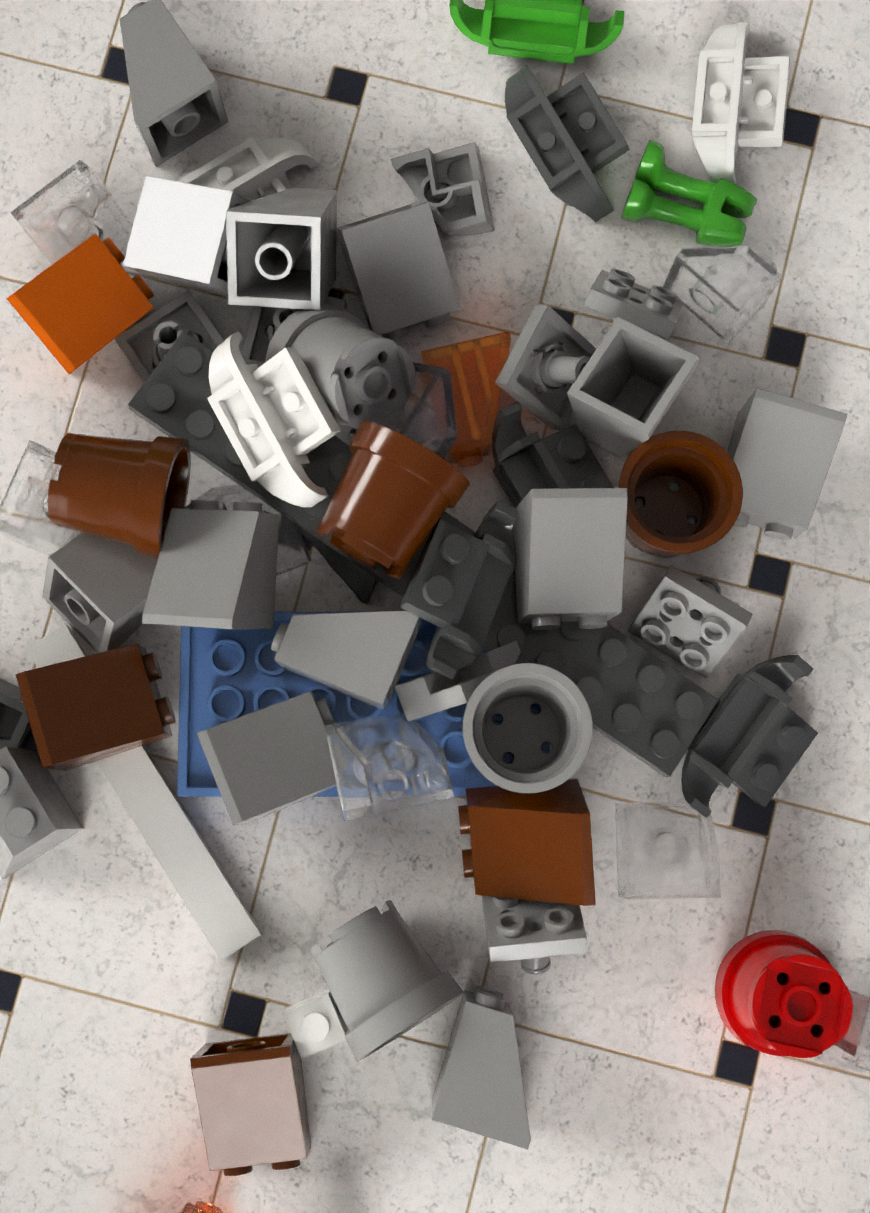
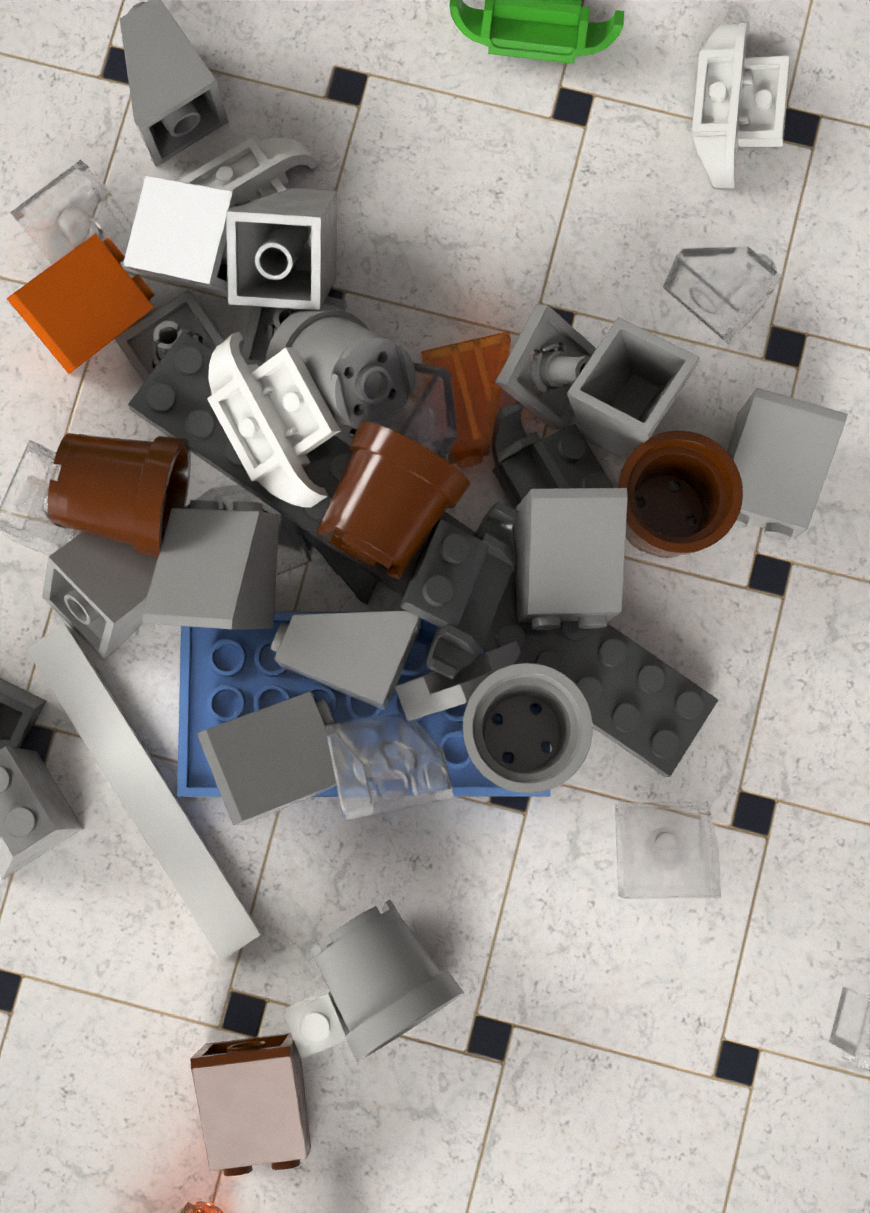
(95, 706): reddish brown slope -> none
(399, 269): light grey slope -> none
(452, 185): light grey slope -> none
(482, 1072): light grey slope -> none
(529, 844): reddish brown slope -> none
(532, 931): light grey plate -> none
(566, 137): dark grey plate -> none
(649, 309): light grey plate -> none
(694, 614): light grey plate -> none
(721, 201): bright green piece -> none
(749, 736): dark grey plate -> none
(750, 995): red piece -> none

